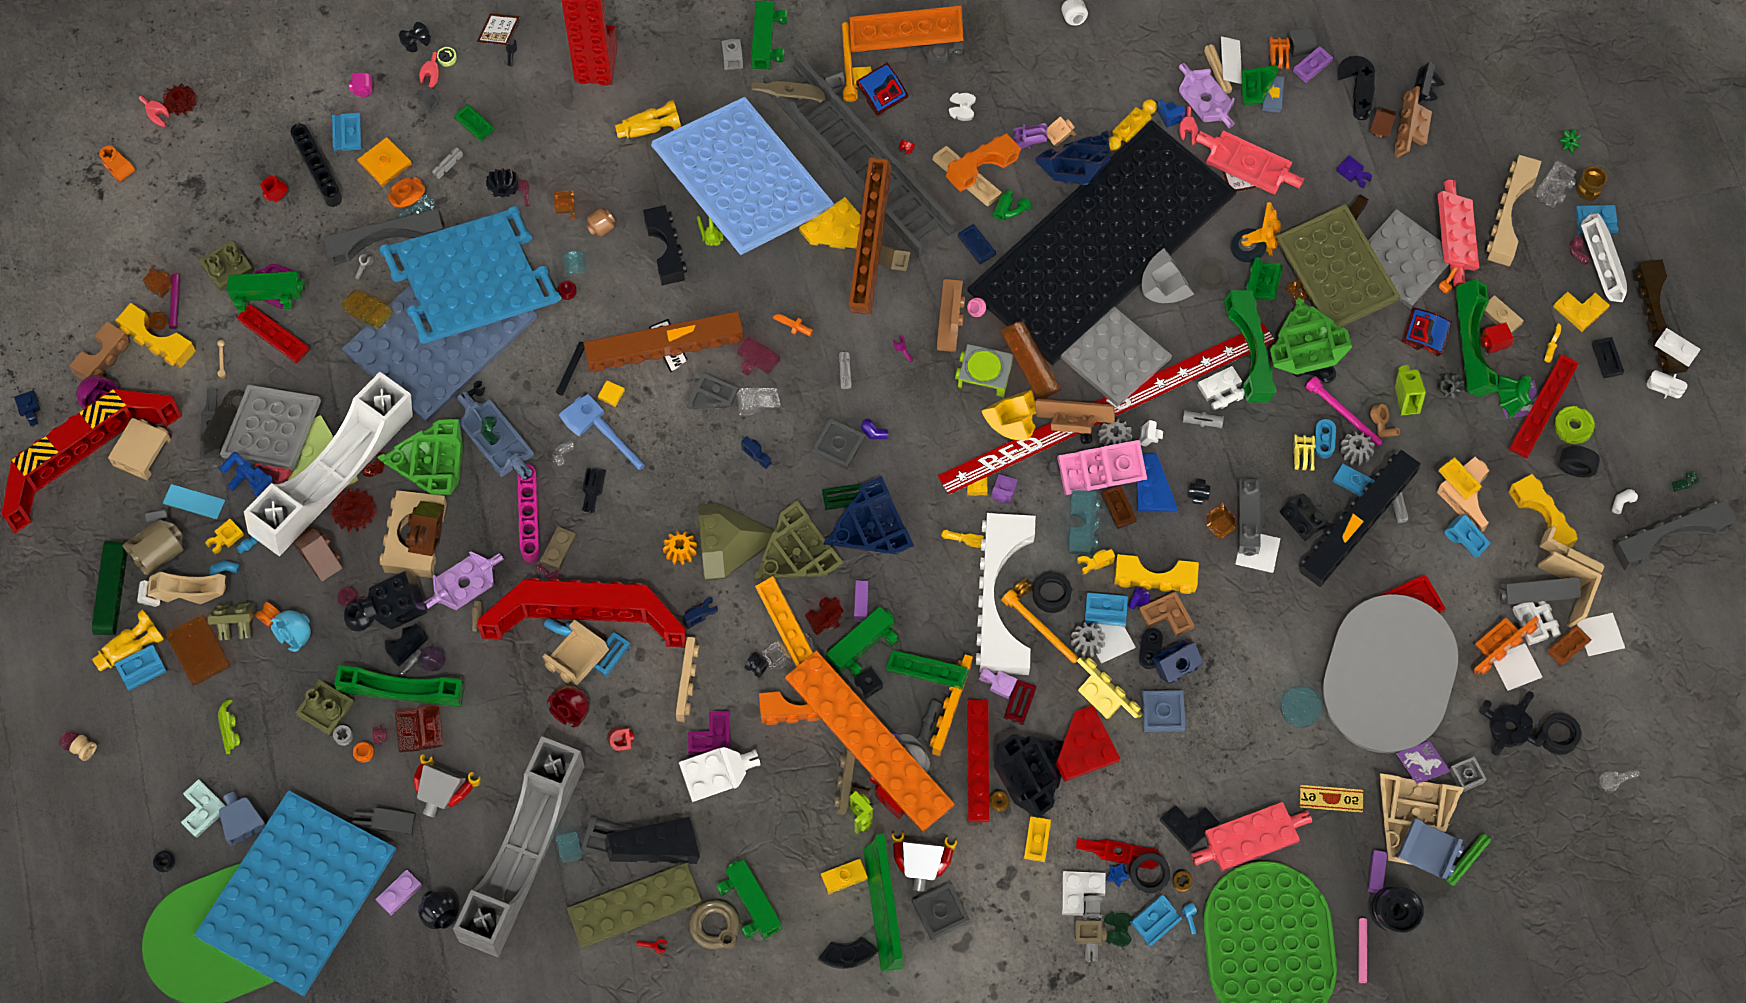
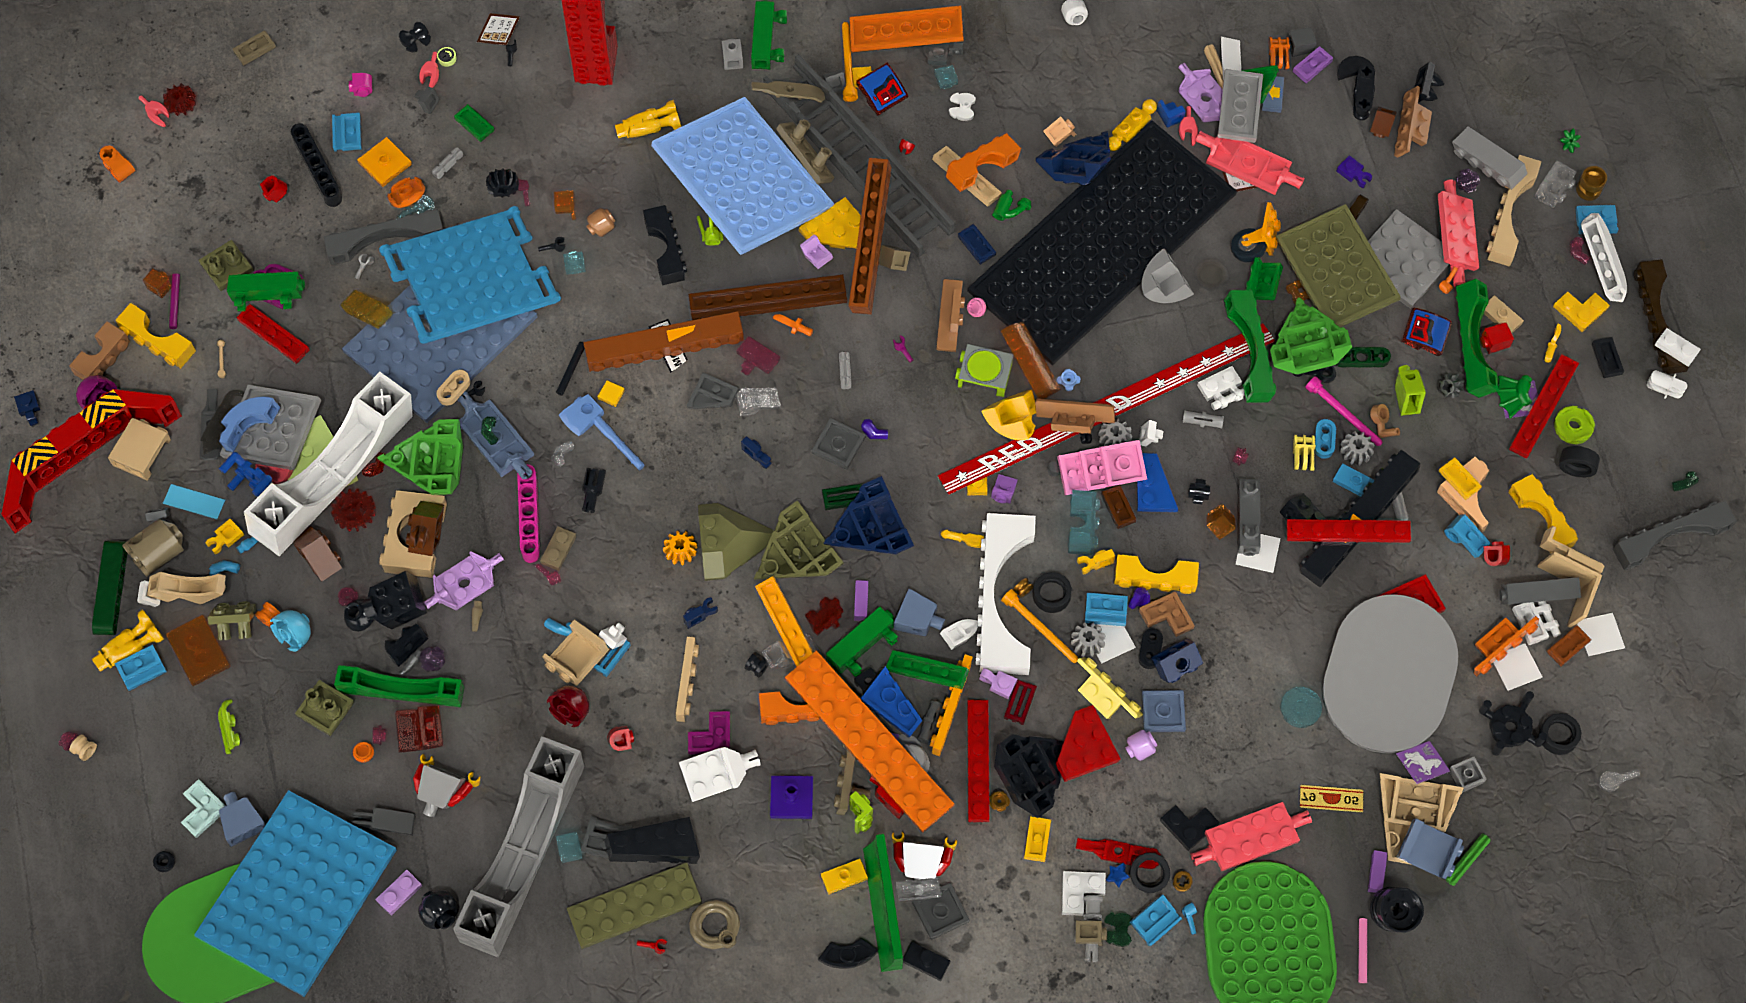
(157, 316): clear orange plate -> none
(244, 416): none -> medium blue arch
(254, 48): none -> dark tan plate
(342, 728): light grey bush -> none
(452, 388): none -> tan plate
(556, 246): none -> black hand
(567, 290): dark red plate -> none
(581, 602): red slope -> none
(613, 636): none -> white tile
(753, 899): green brick -> none
(769, 297): none -> reddish brown plate
(791, 797): none -> dark purple tile
(805, 153): none -> dark tan plate
(815, 252): none -> lavender bracket
(891, 704): none -> blue wing
(917, 615): none -> sand blue torso
(918, 889): none -> clear plate
(926, 961): none -> black tile
(946, 77): none -> clear light blue tile
(959, 632): none -> white plate
(1030, 135): medium lavender arm -> none
(1068, 374): none -> light blue plate
(1116, 356): light grey plate -> none
(1141, 745): none -> lavender head
(1240, 105): none -> light grey plate
(1240, 456): none -> clear pink plate
(1348, 530): none -> red plate
(1377, 362): none -> dark green beam
(1467, 180): none -> clear purple gear
(1489, 158): none -> light grey brick
(1497, 554): none -> red plate
(1623, 497): white arm -> none

